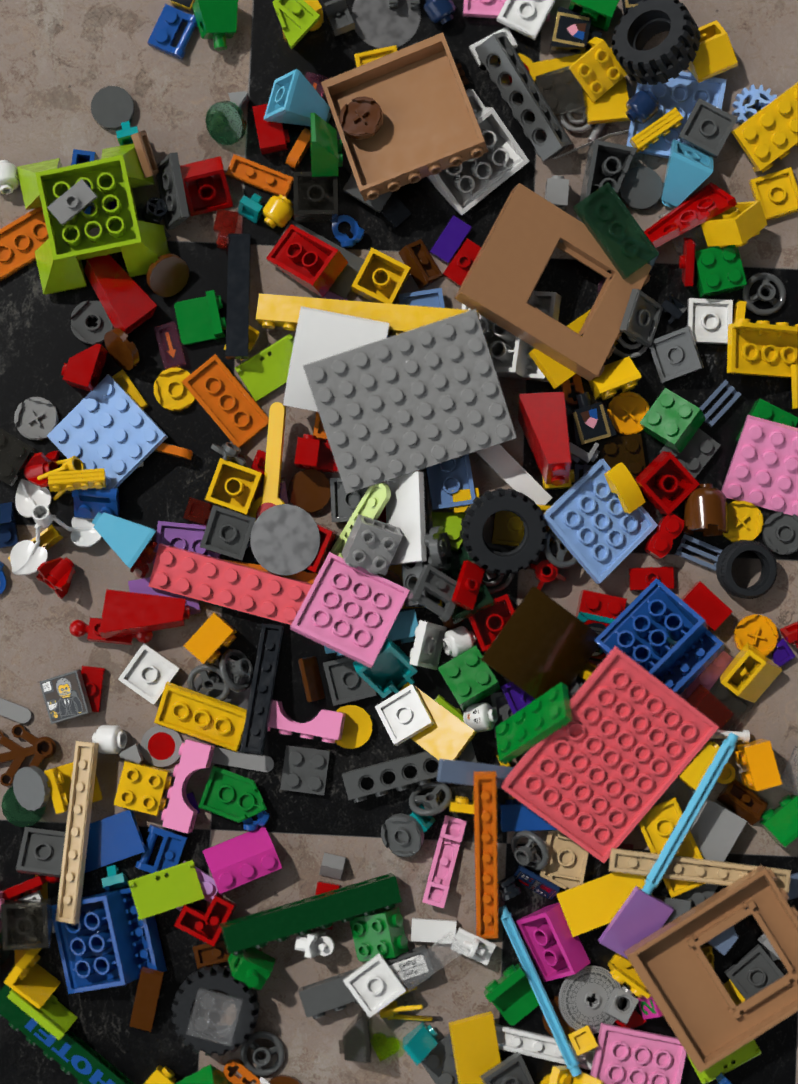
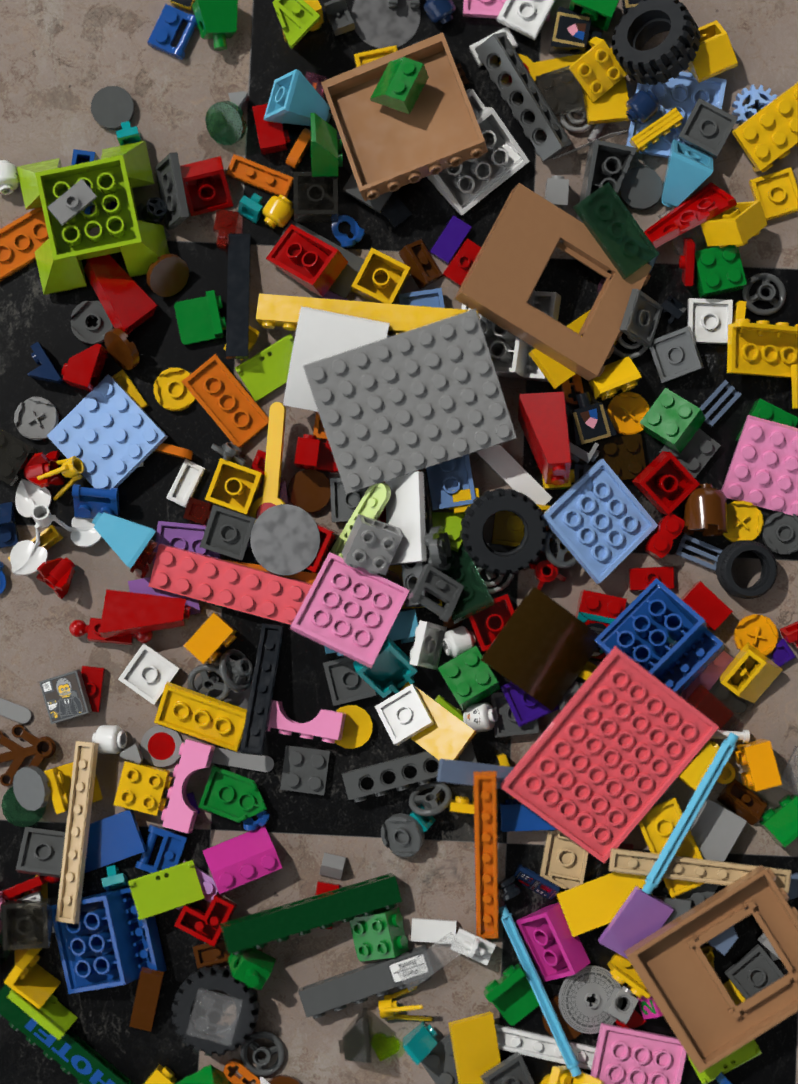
(47, 370): none -> dark blue slope
(77, 480): yellow piece -> none
(145, 153): medium nougat tile -> none
(170, 345): clear pink tile -> none
(185, 483): none -> white tile
(311, 678): reddish brown slope -> none
(315, 944): white hips -> none
(361, 118): reddish brown tile -> none
(374, 985): white plate -> none
(401, 84): none -> green slope
(444, 861): bright pink slope -> none
(468, 585): red plate -> none
(527, 853): dark grey piece -> none
(533, 723): green plate -> none
(583, 1040): yellow tile -> none
(625, 486): yellow slope -> none

